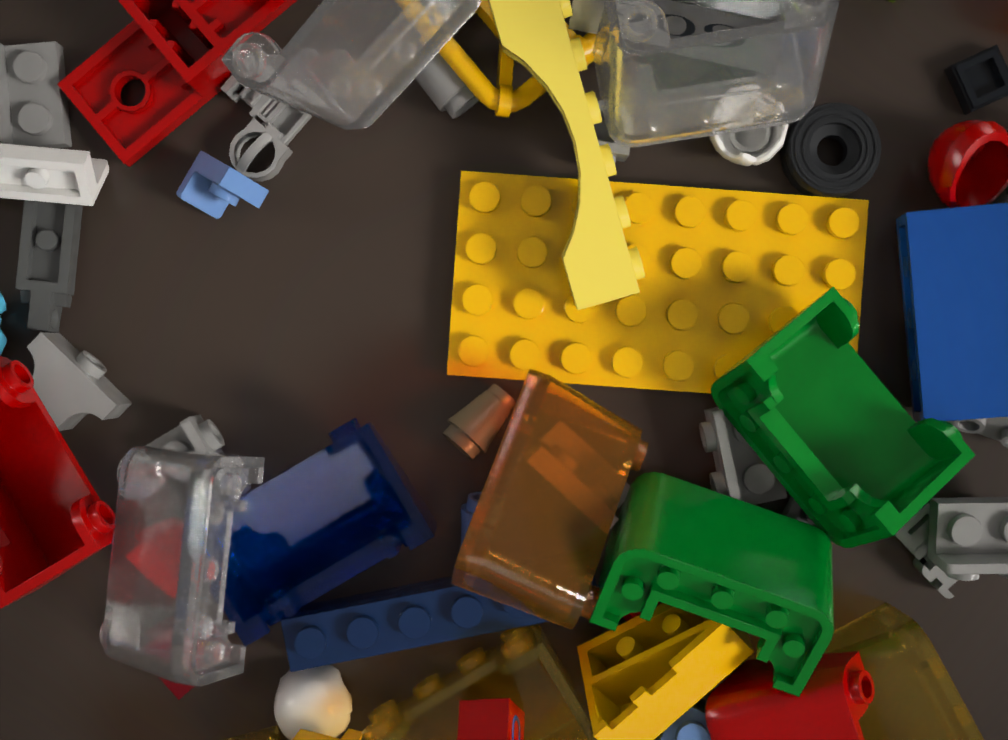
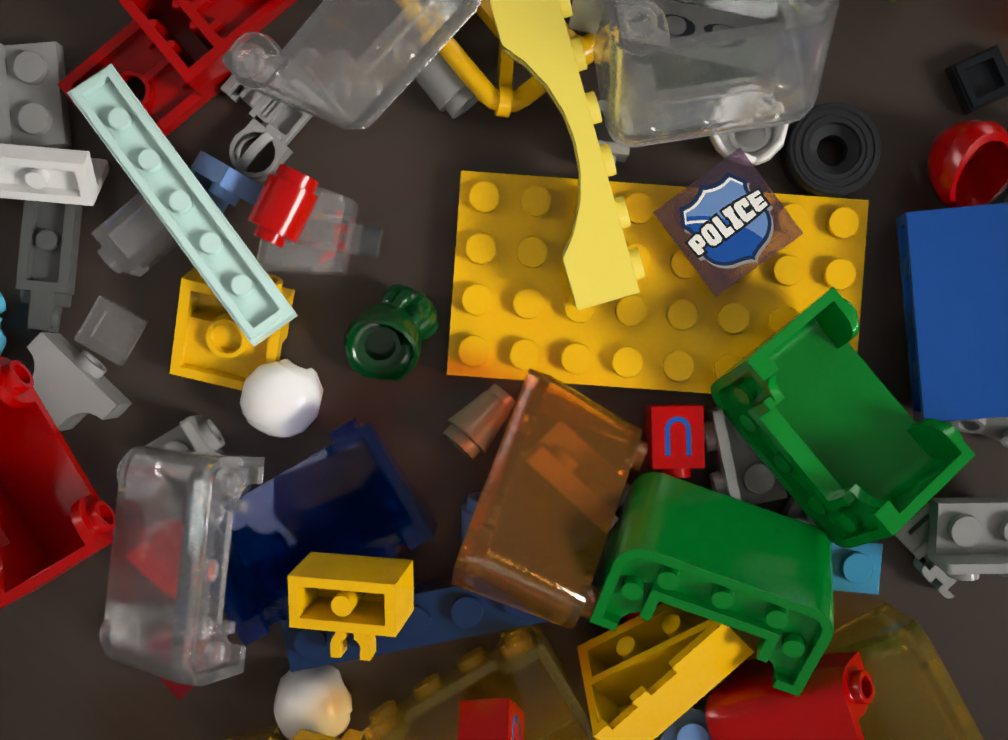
(111, 330): none -> clear tile
(133, 238): none -> clear brick
(182, 205): none -> light aqua tile
(211, 344): none -> yellow plate
(281, 398): none -> white hair
(284, 206): none -> red brick
(325, 241): none -> clear torso
(351, 596): none -> yellow brick
(389, 335): none -> dark green hair
(675, 438): none -> red brick
(728, 222): none -> tile
(857, 568): none -> dark azure plate

